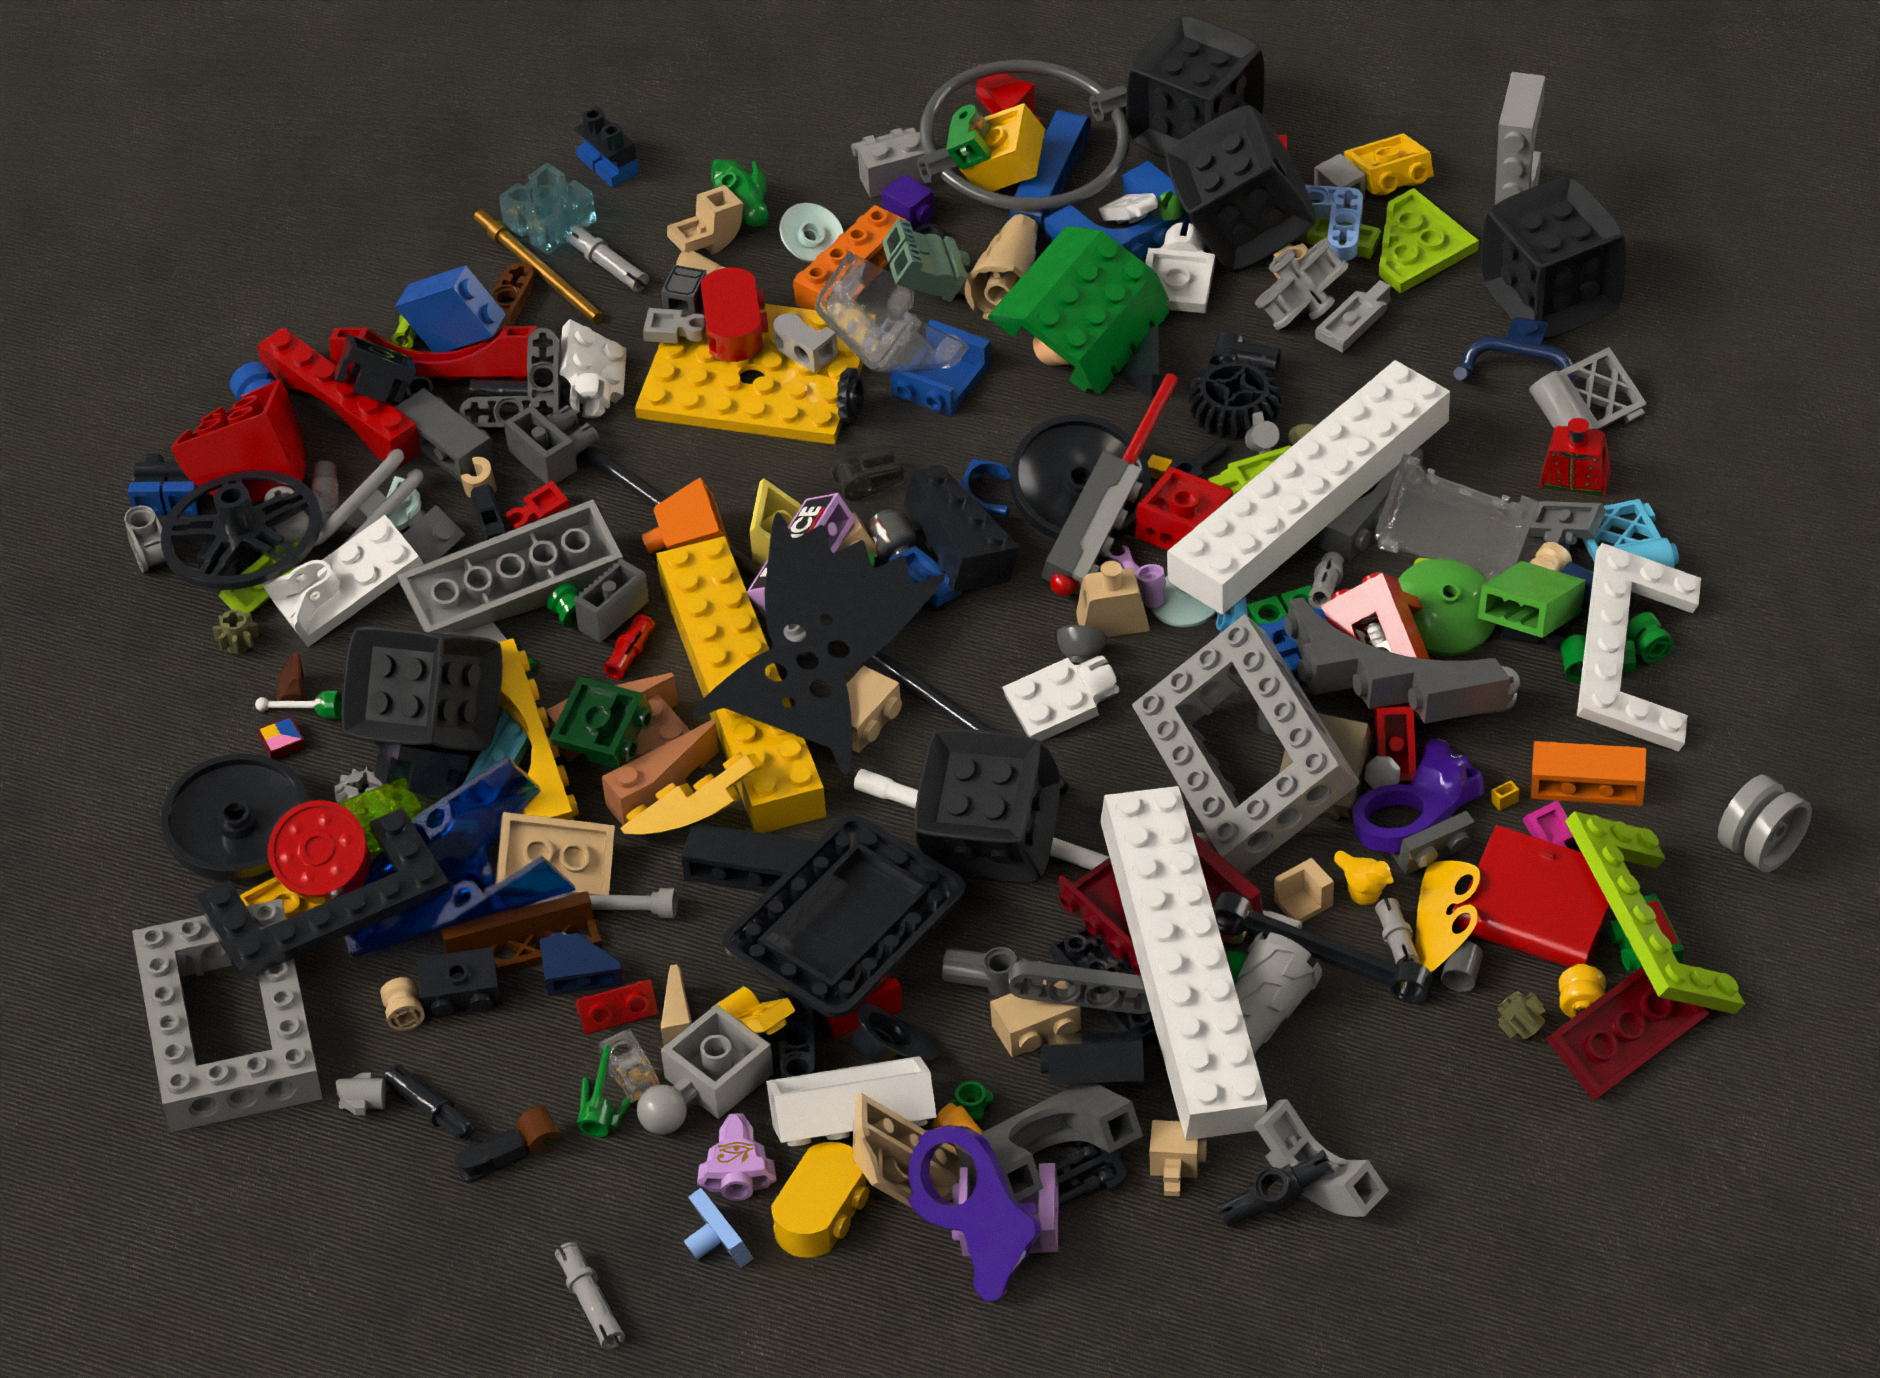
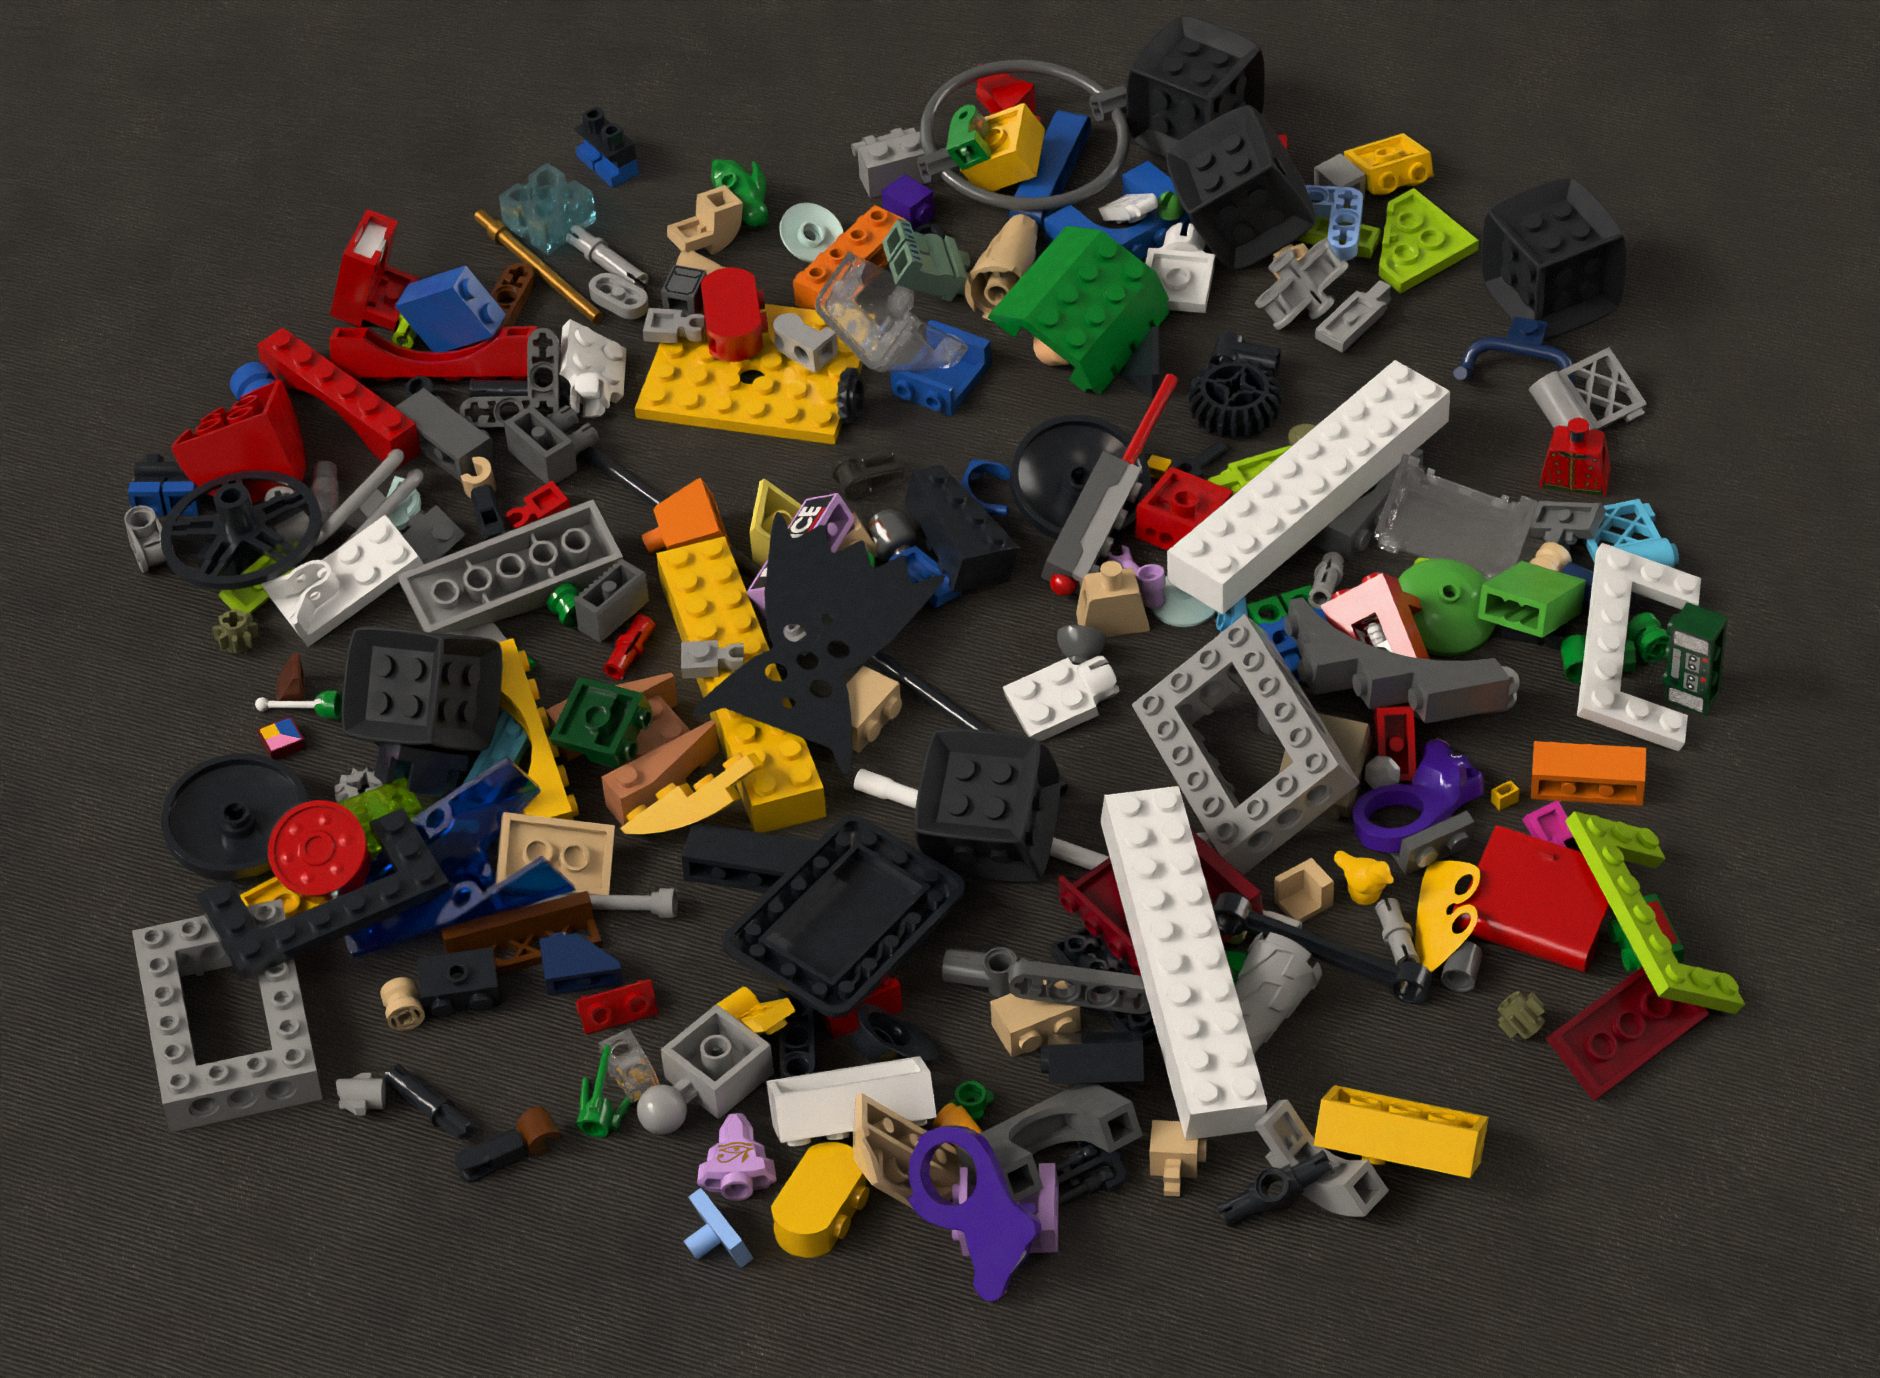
(365, 282): none -> red brick
(375, 369): black panel -> none
(583, 1283): light grey pin -> none
(618, 295): none -> light grey plate
(676, 1011): tan slope -> none
(706, 658): none -> light grey plate
(1262, 434): light grey piece -> none
(1400, 1131): none -> yellow brick
(1516, 160): light grey arch -> none
(1580, 988): yellow piece -> none
(1694, 658): none -> brick
(1764, 823): light grey wheel -> none

